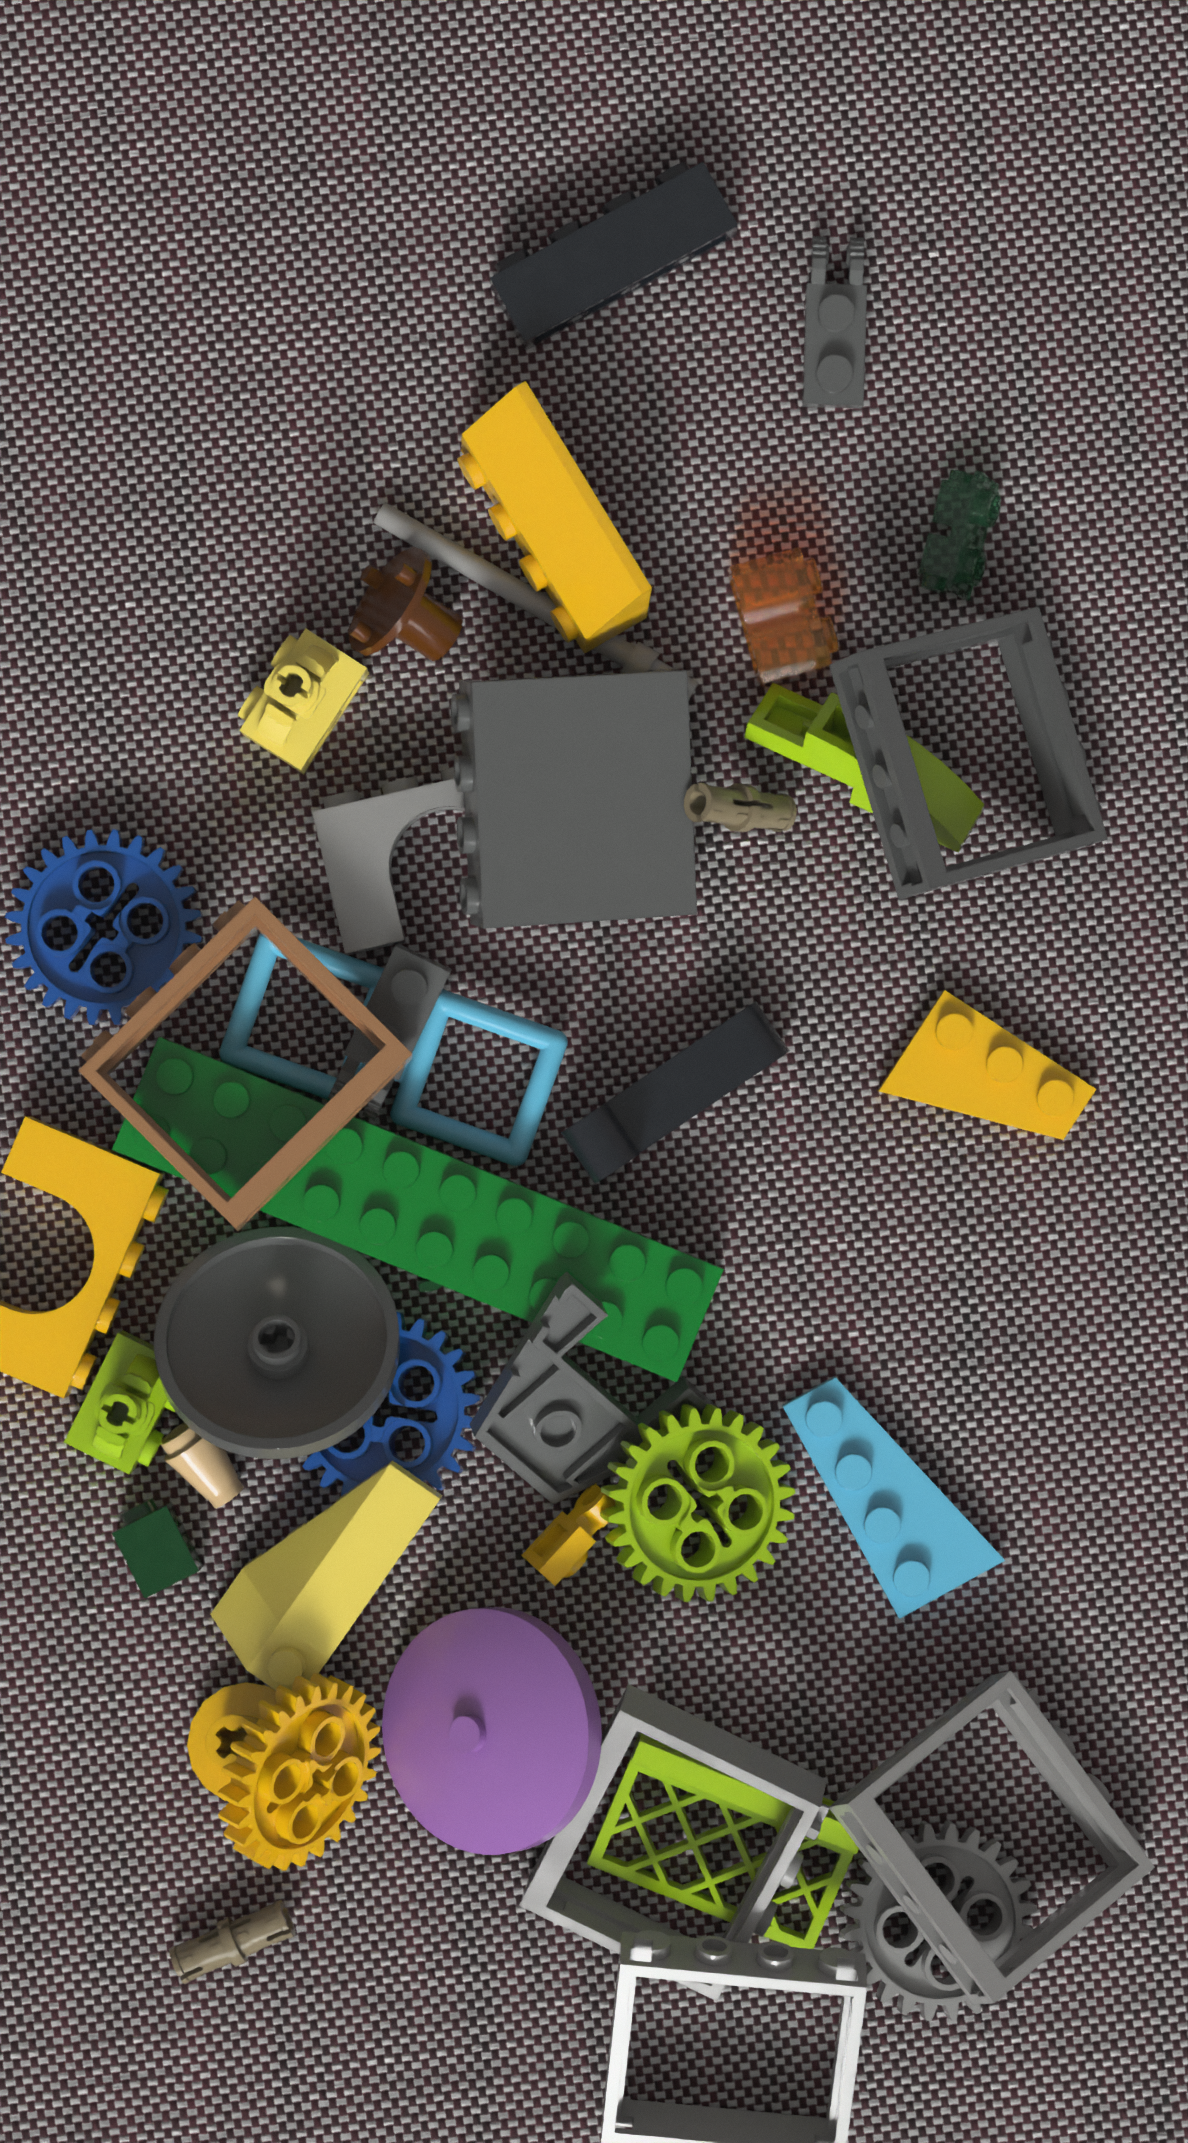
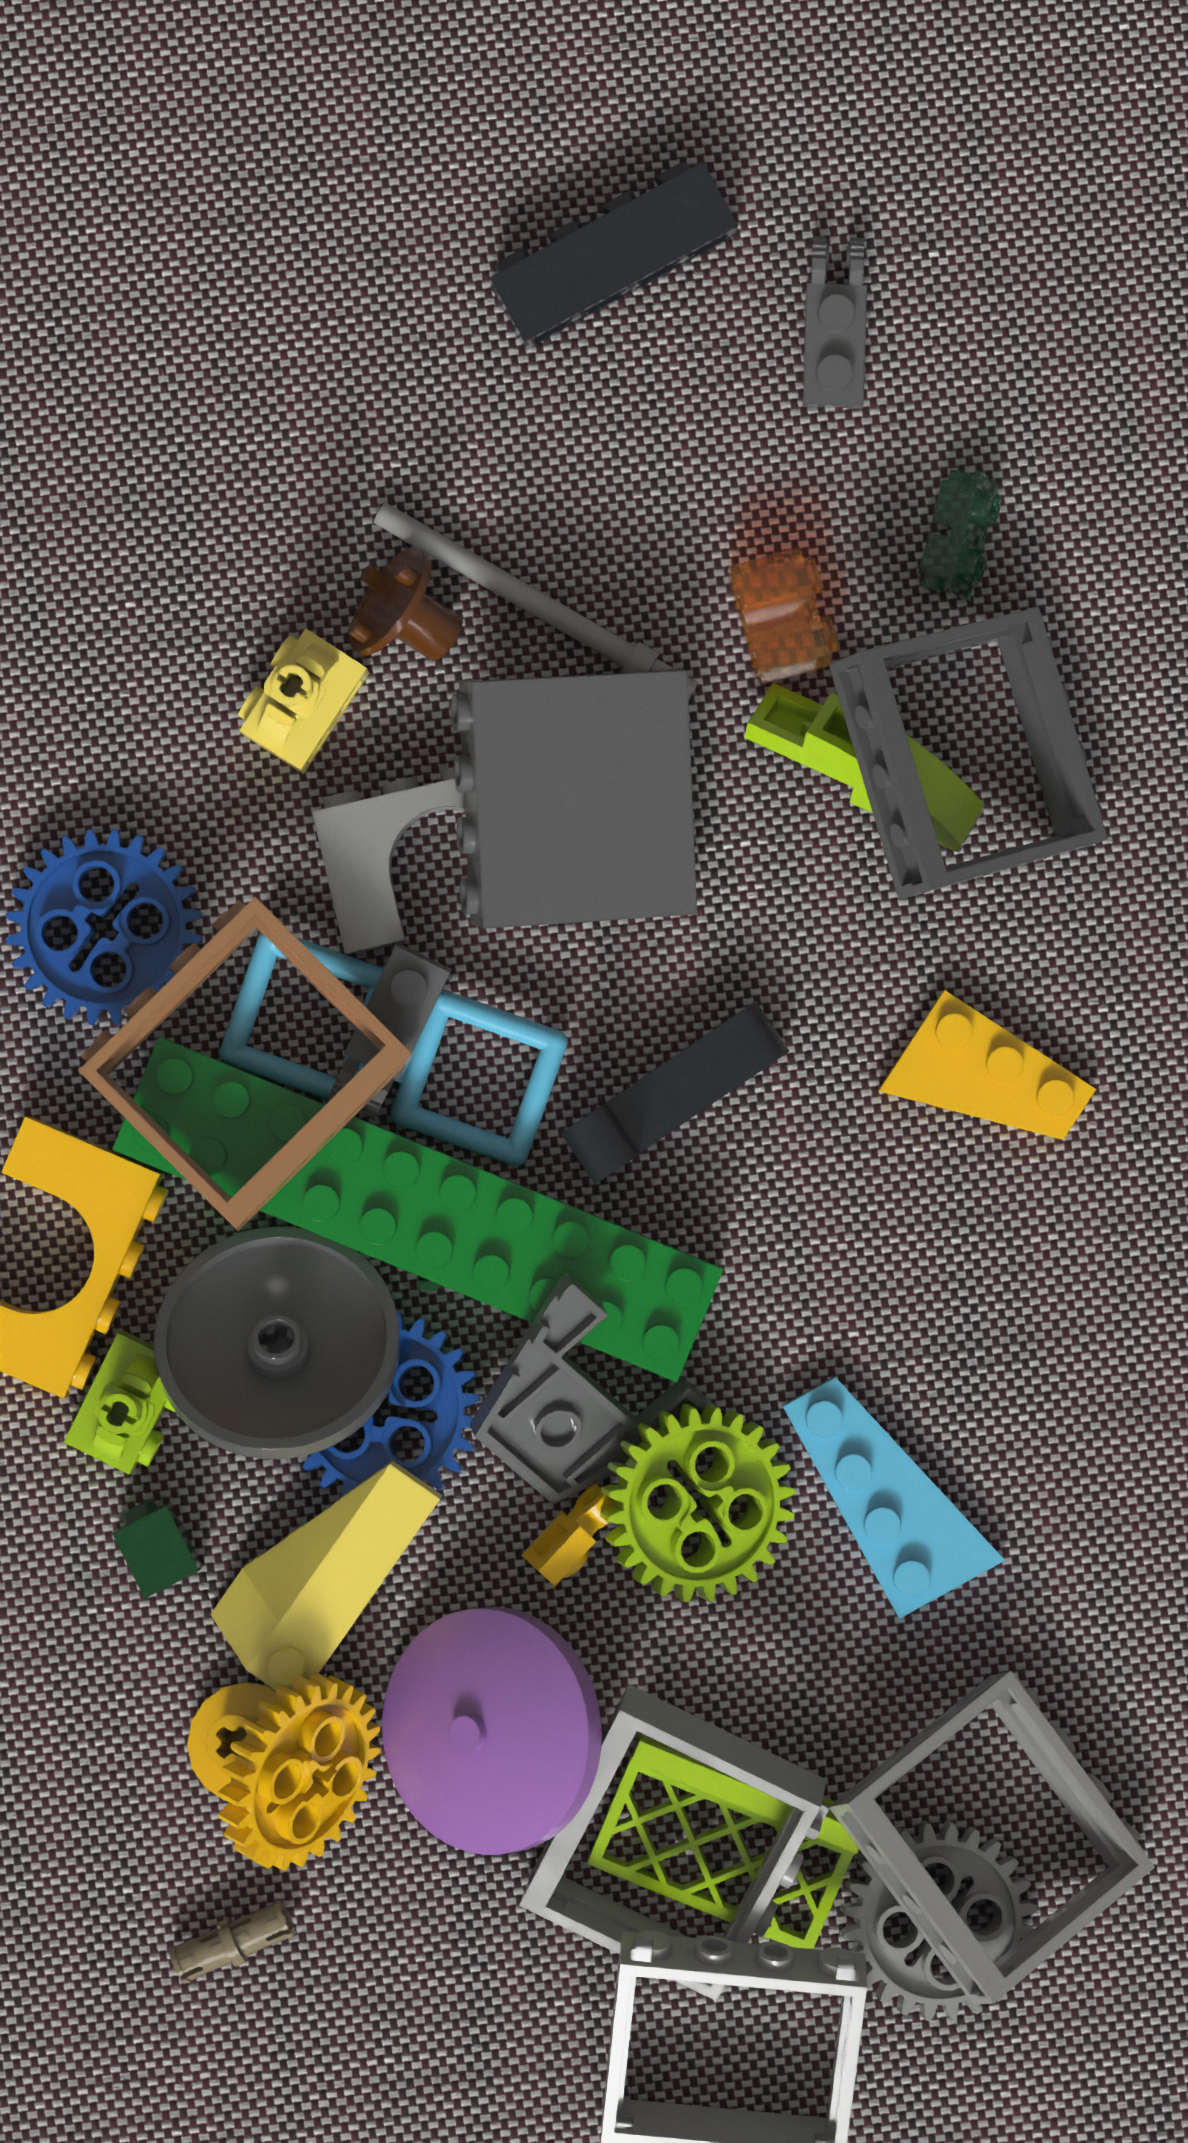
(202, 1465): tan cone -> none
(554, 520): yellow slope -> none
(740, 807): dark tan pin -> none

